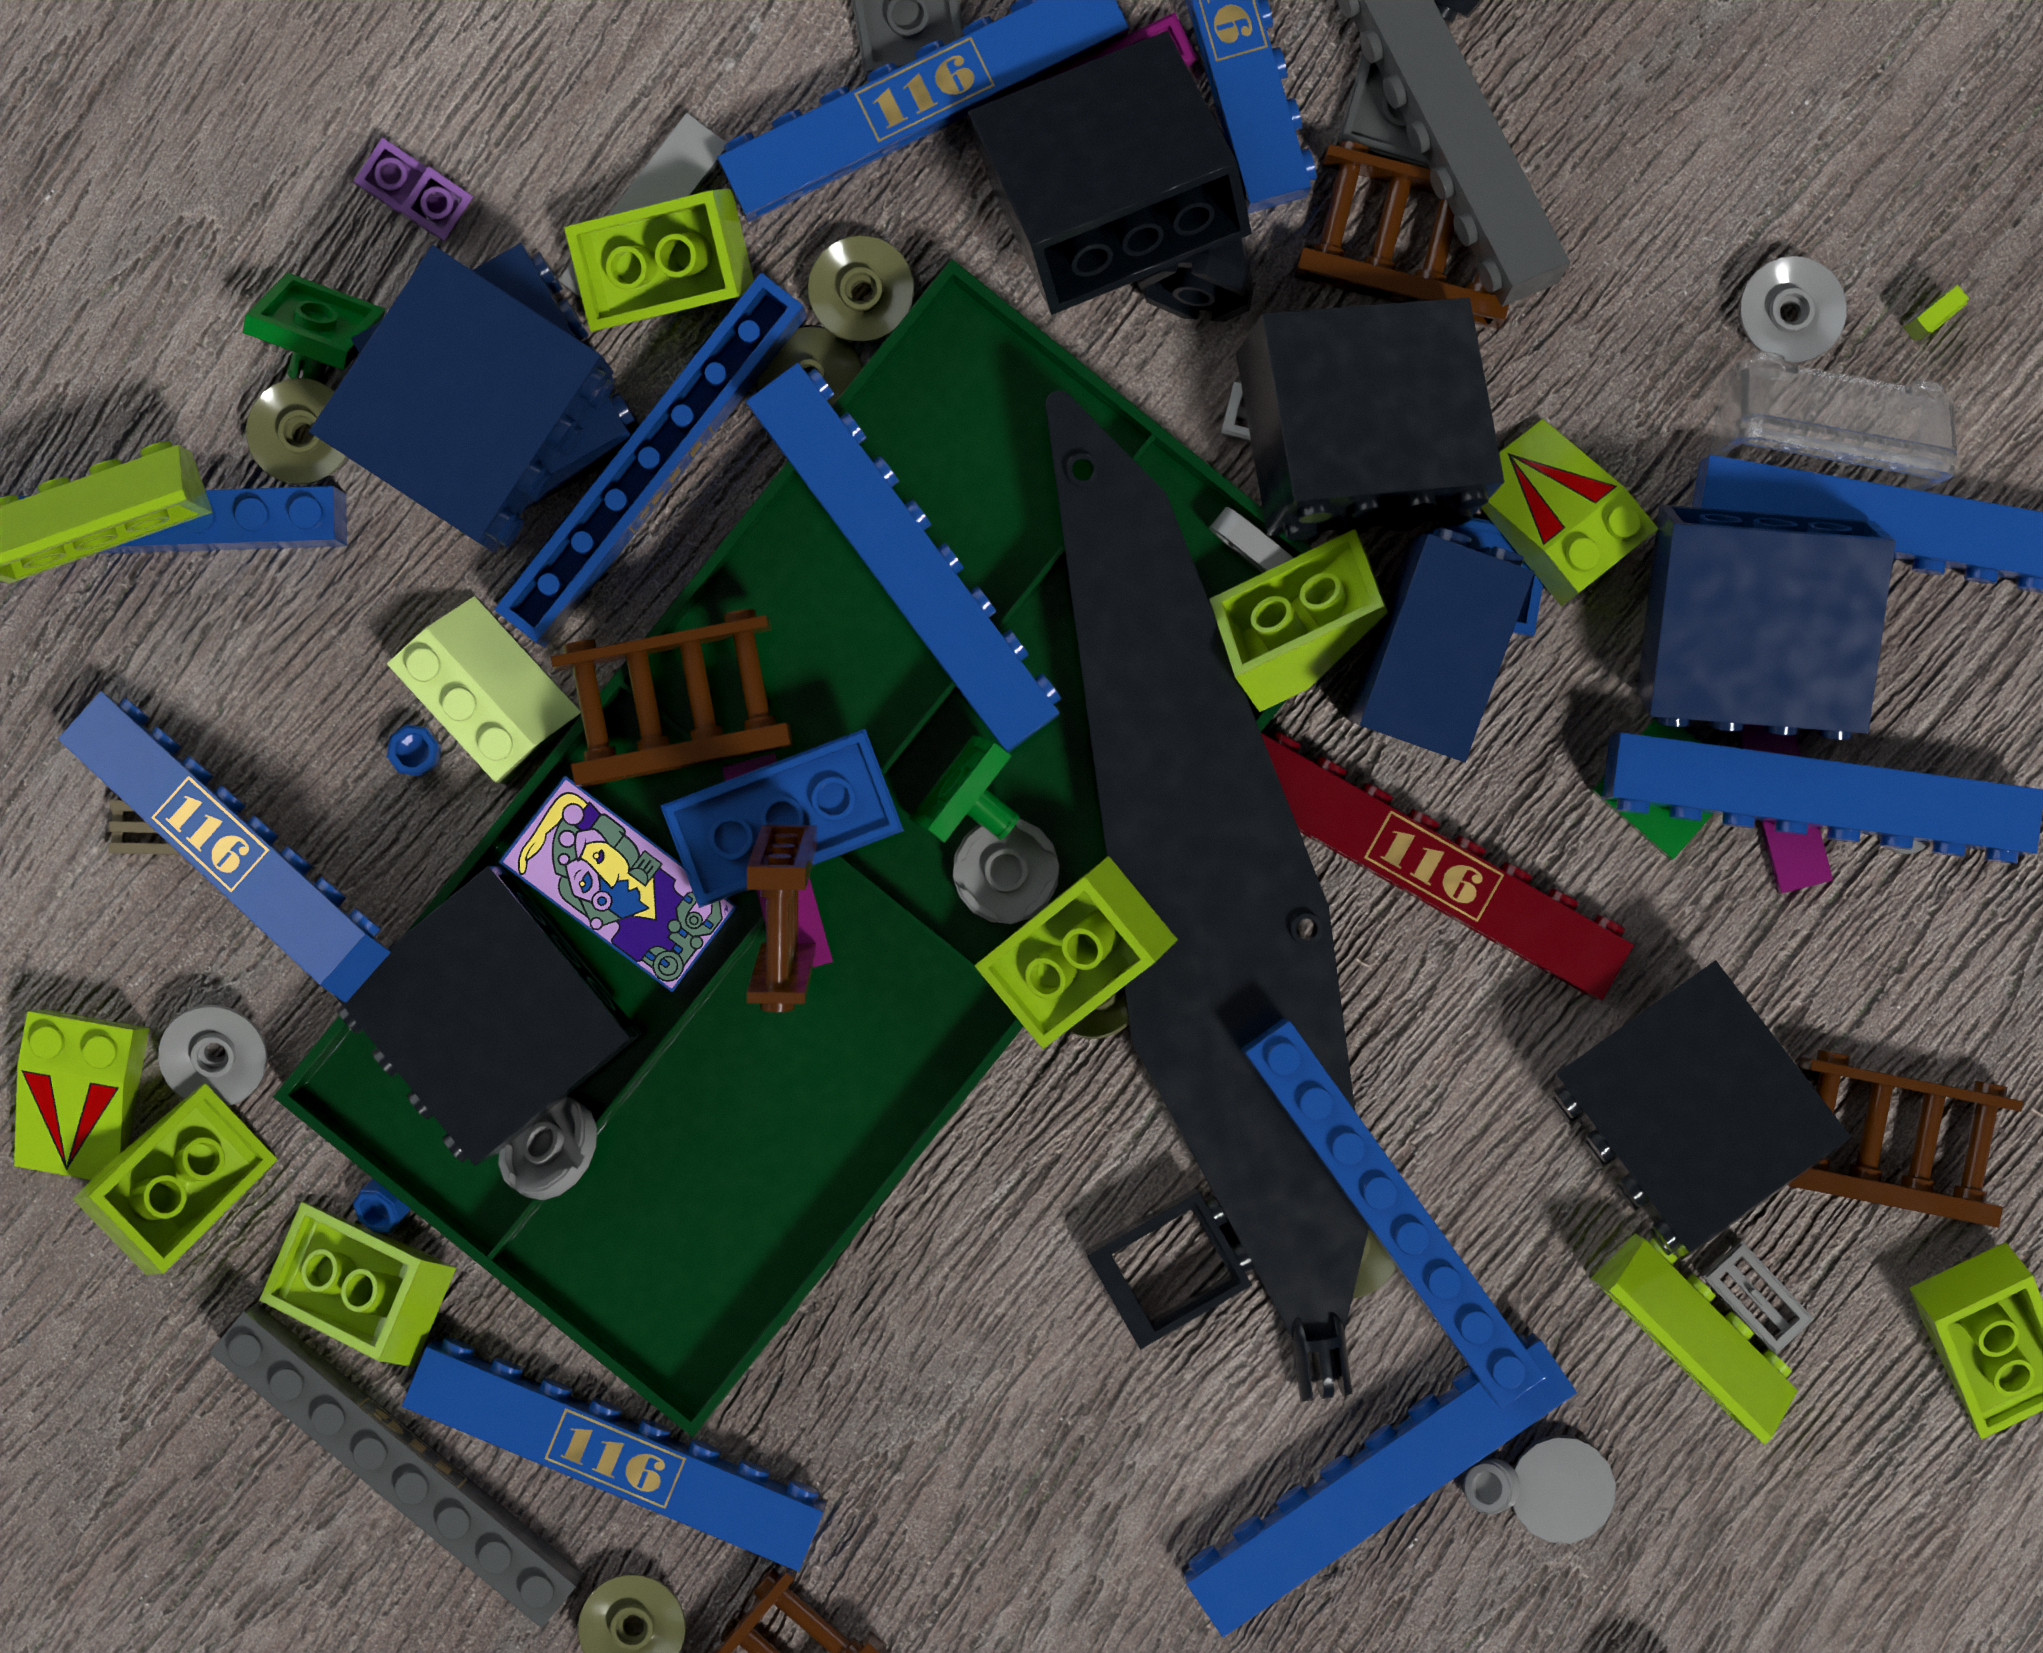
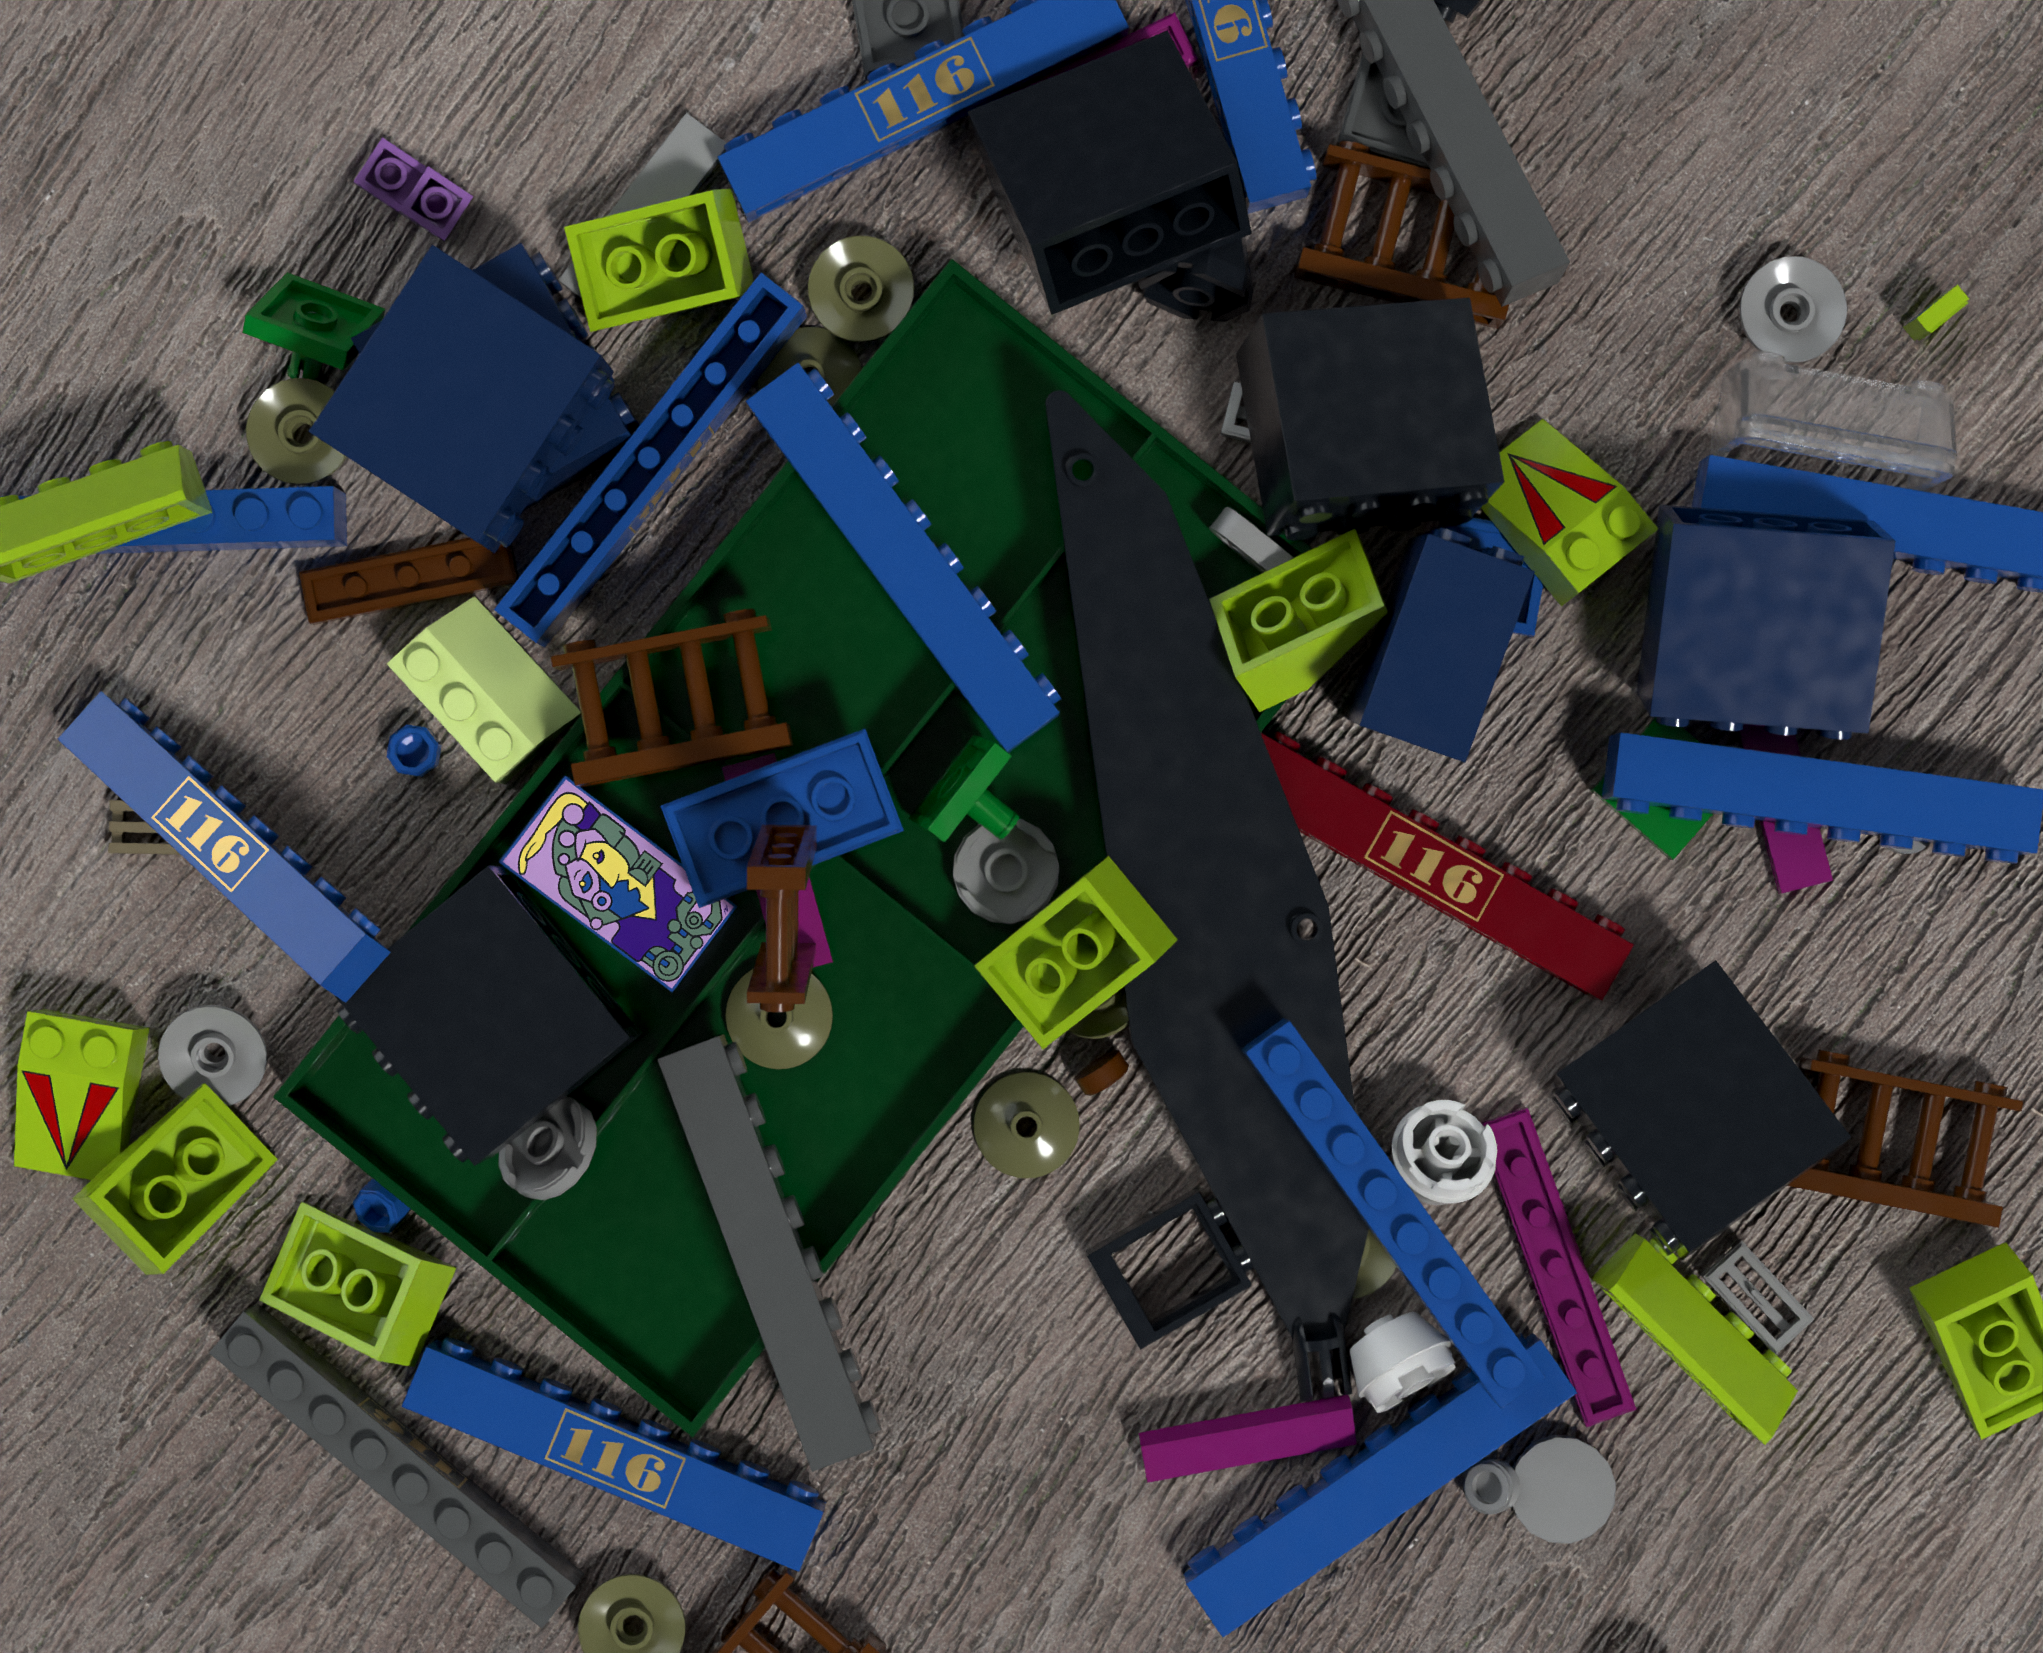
(405, 579): none -> reddish brown tile
(769, 1253): none -> dark grey brick
(782, 1046): none -> olive dish
(1034, 1097): none -> olive dish
(1102, 1073): none -> reddish brown tile
(1247, 1438): none -> magenta tile
(1399, 1359): none -> white cone
(1444, 1153): none -> white cone
(1558, 1270): none -> magenta tile

